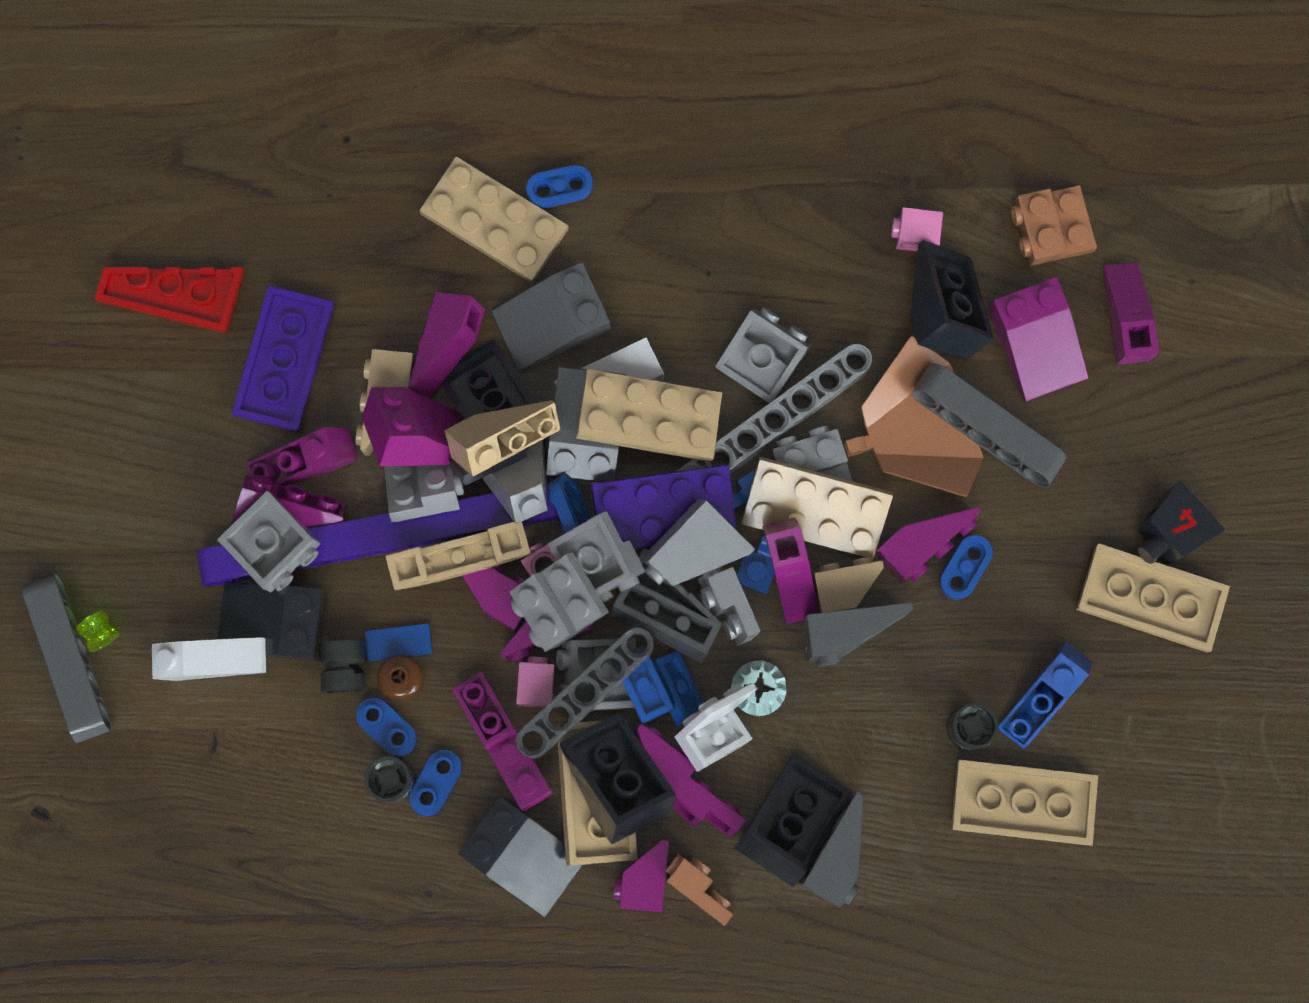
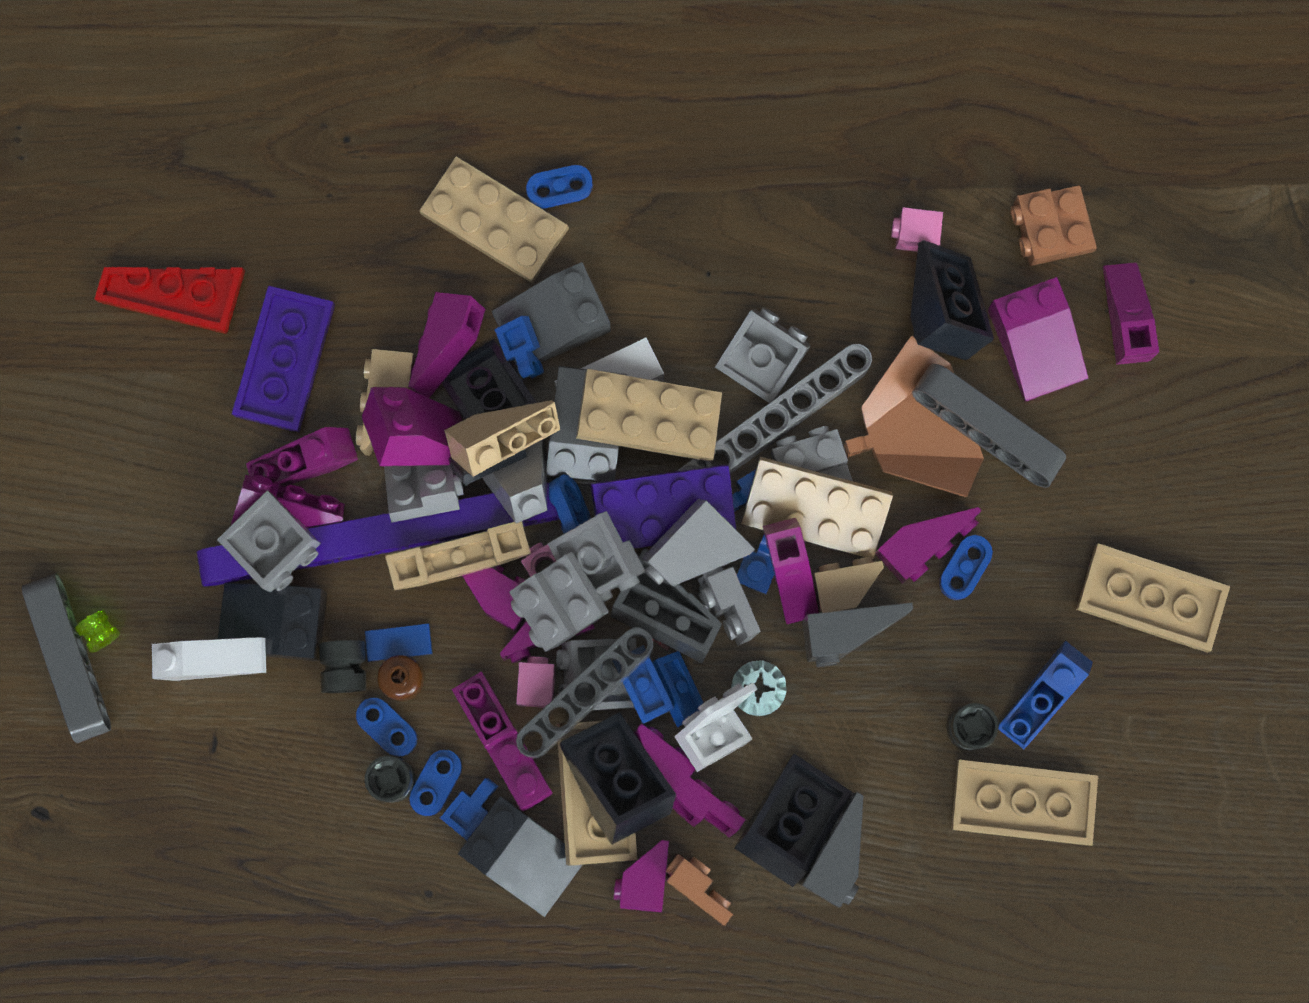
(468, 811): none -> blue plate
(518, 342): none -> blue plate
(1176, 526): black torso -> none

